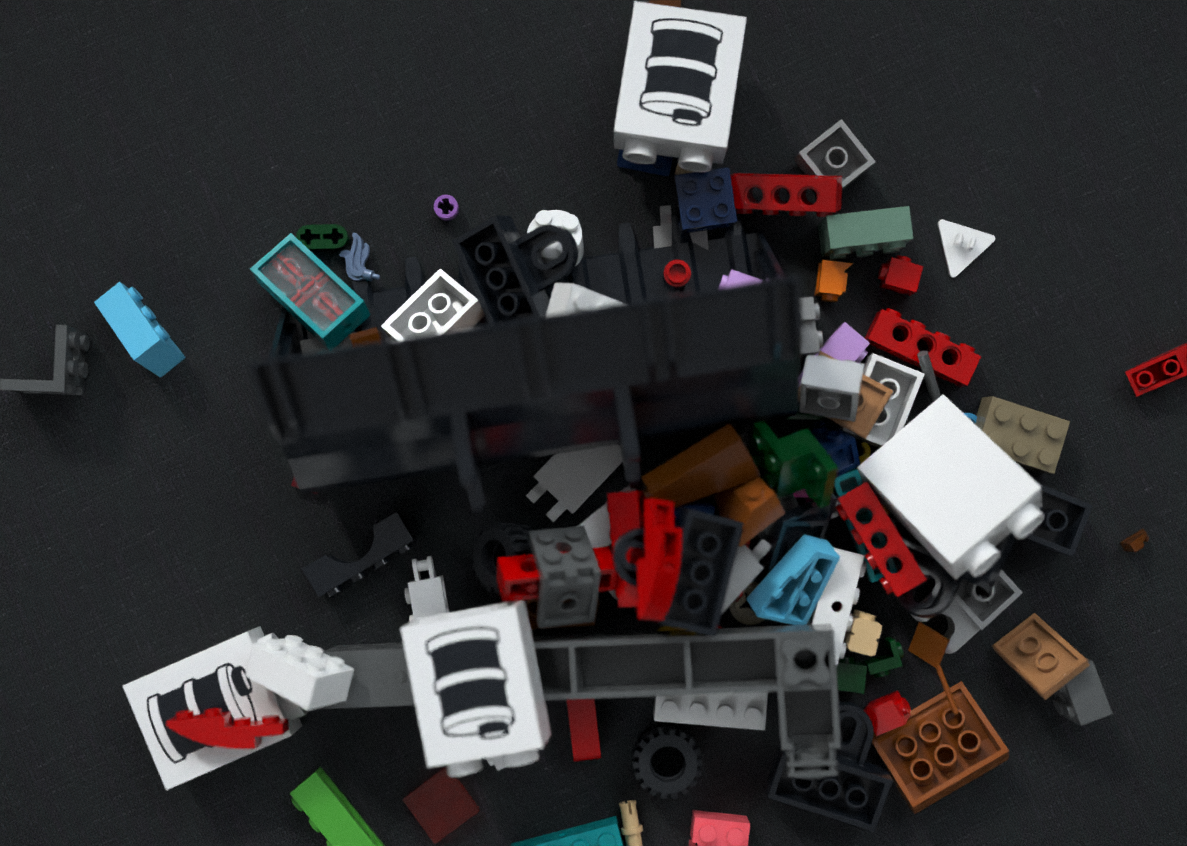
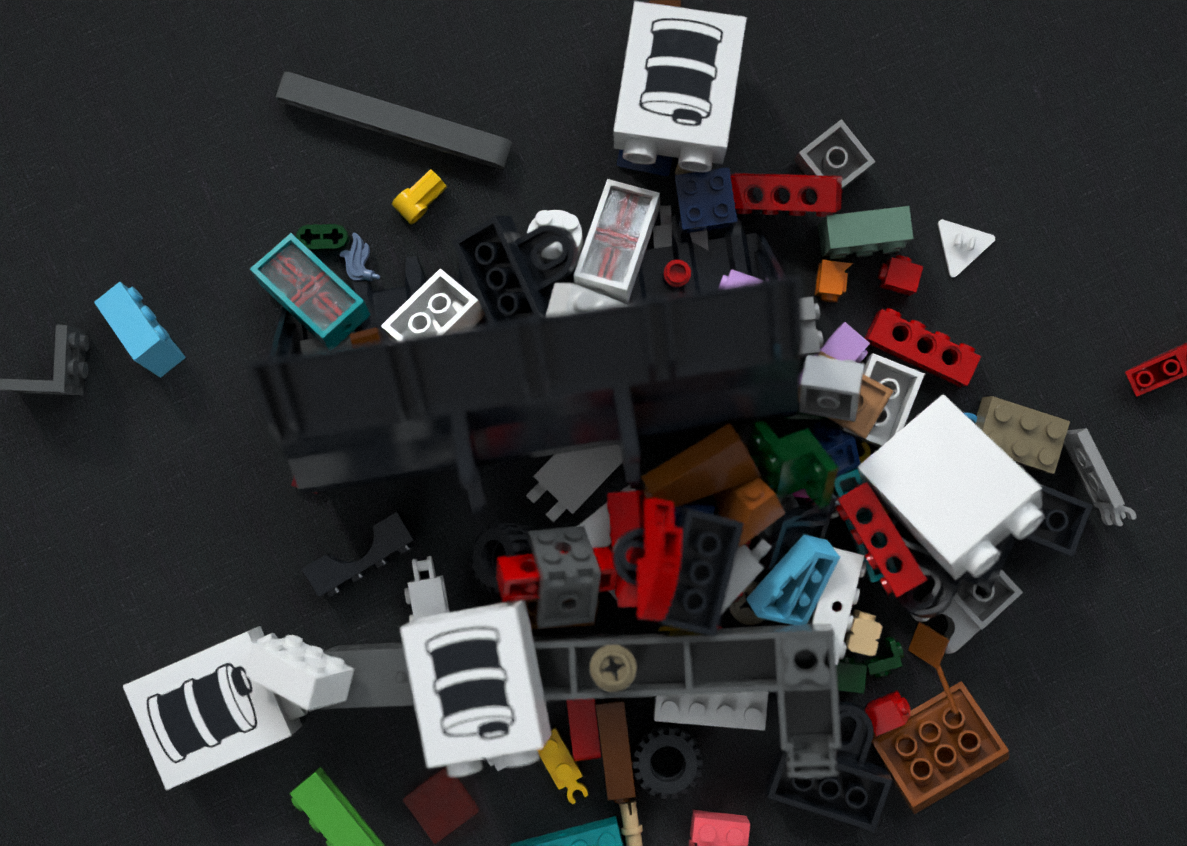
(217, 729): red slope -> none
(393, 120): none -> dark grey beam
(414, 202): none -> yellow piece
(439, 212): medium lavender bush -> none
(562, 765): none -> yellow plate
(608, 680): none -> dark tan gear
(615, 749): none -> reddish brown slope
(617, 240): none -> brick
(929, 375): dark grey bar -> none
(1040, 656): medium nougat tile -> none
(1083, 698): dark grey brick -> none
(1096, 477): none -> light grey tile
(1135, 541): reddish brown tile -> none

